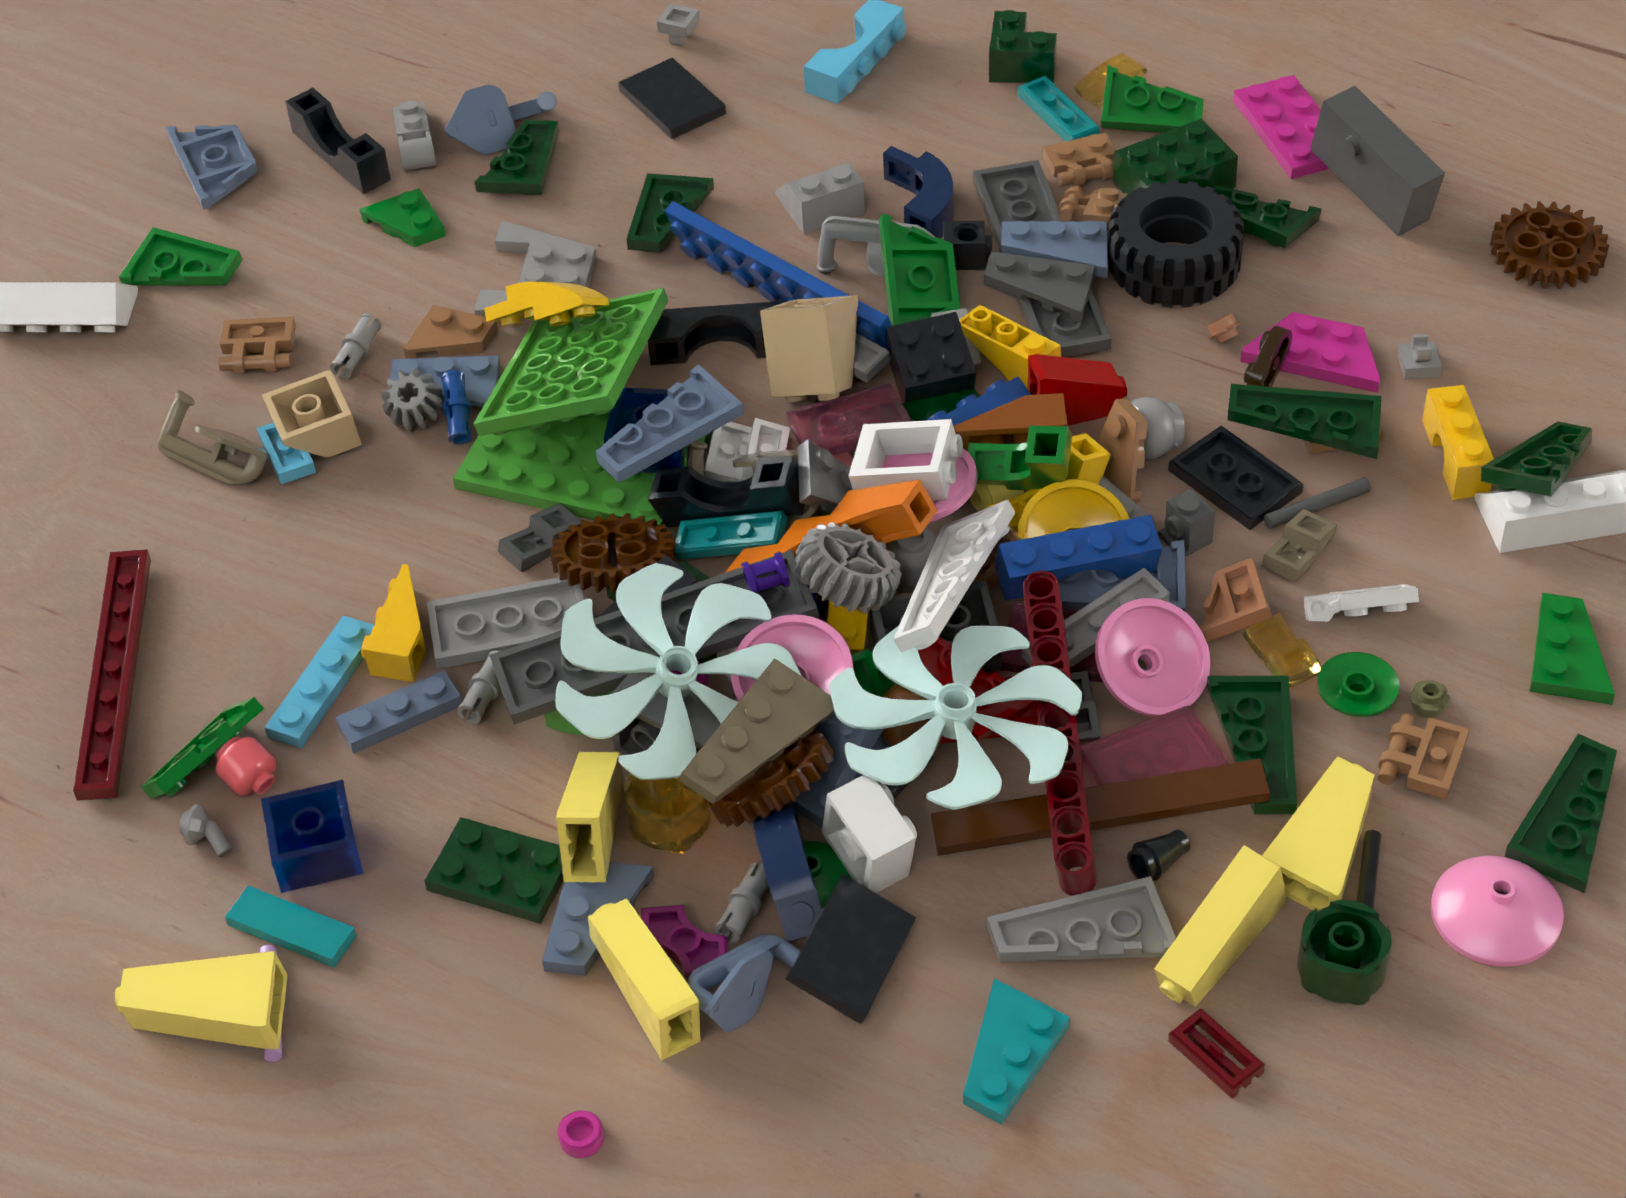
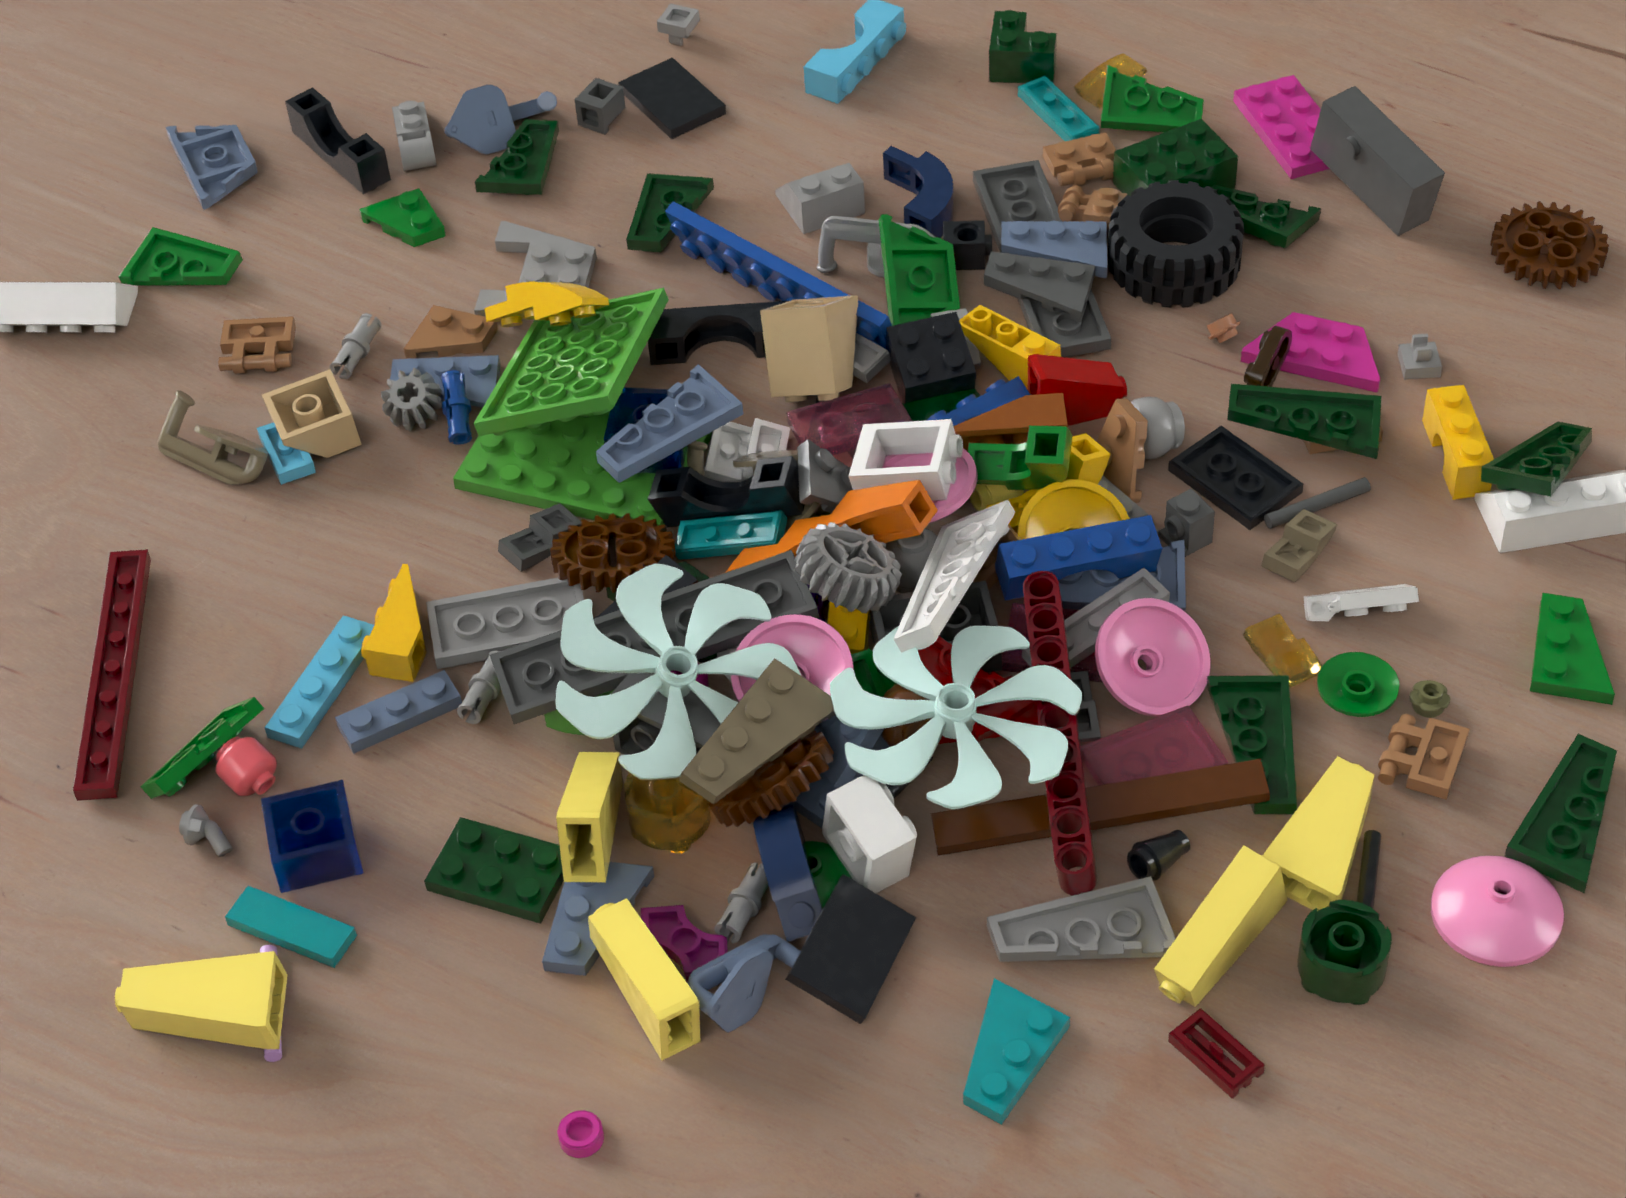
(599, 105): none -> dark grey brick
(774, 564): dark purple bush -> none
(1234, 601): nougat wing -> none

